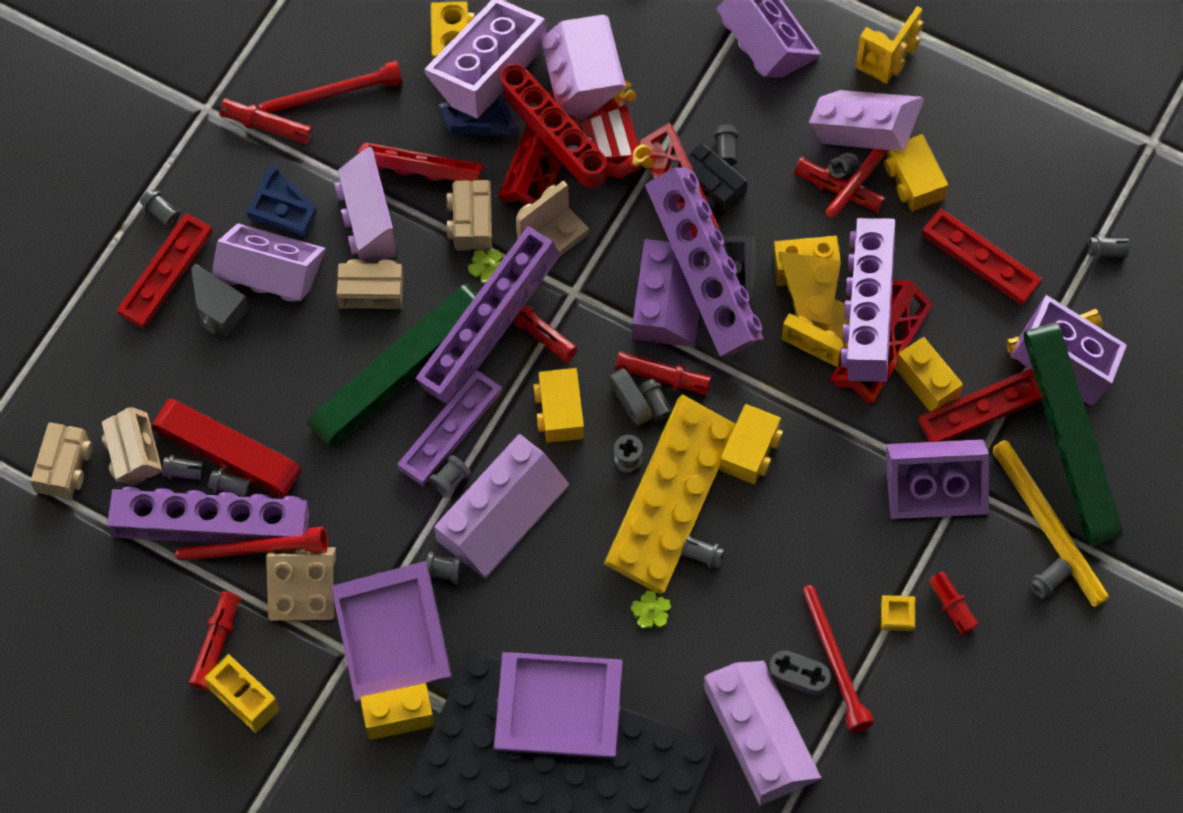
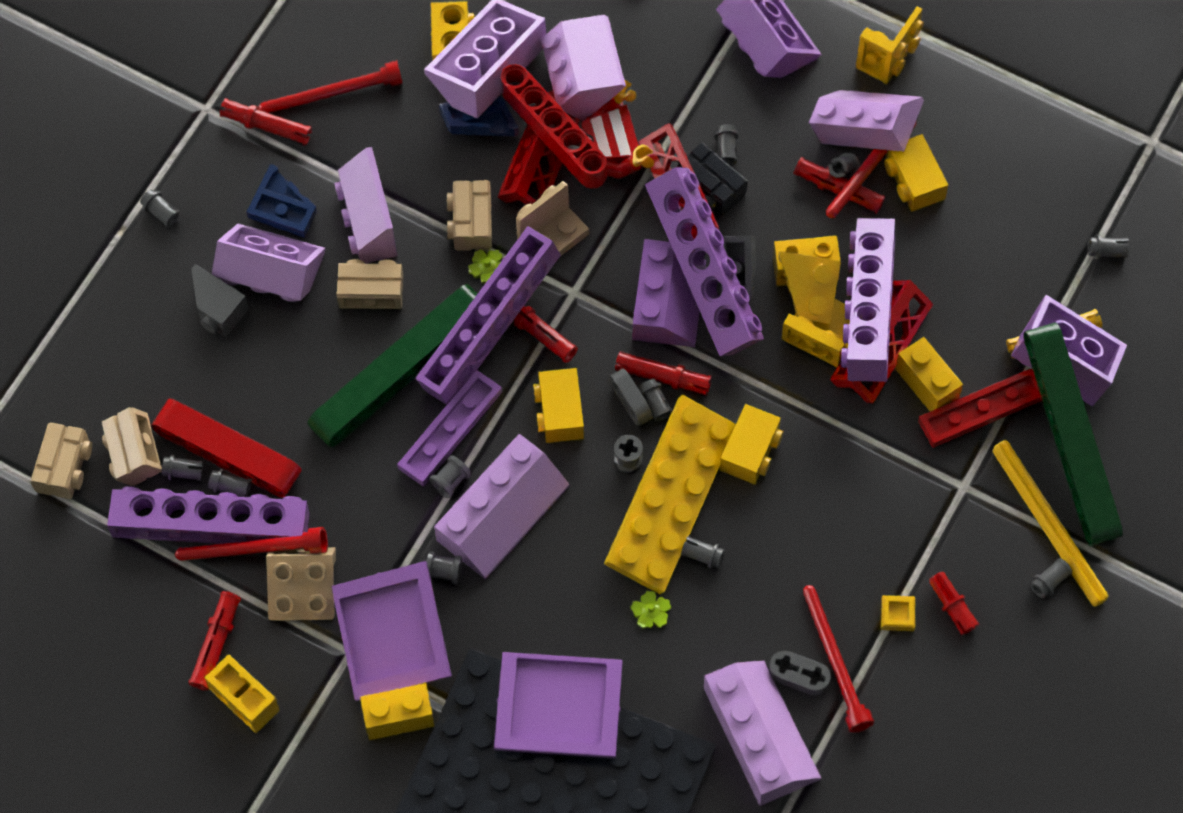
(164, 271): red plate -> none
(432, 166): red plate -> none
(938, 479): medium lavender slope -> none
(981, 257): red plate -> none

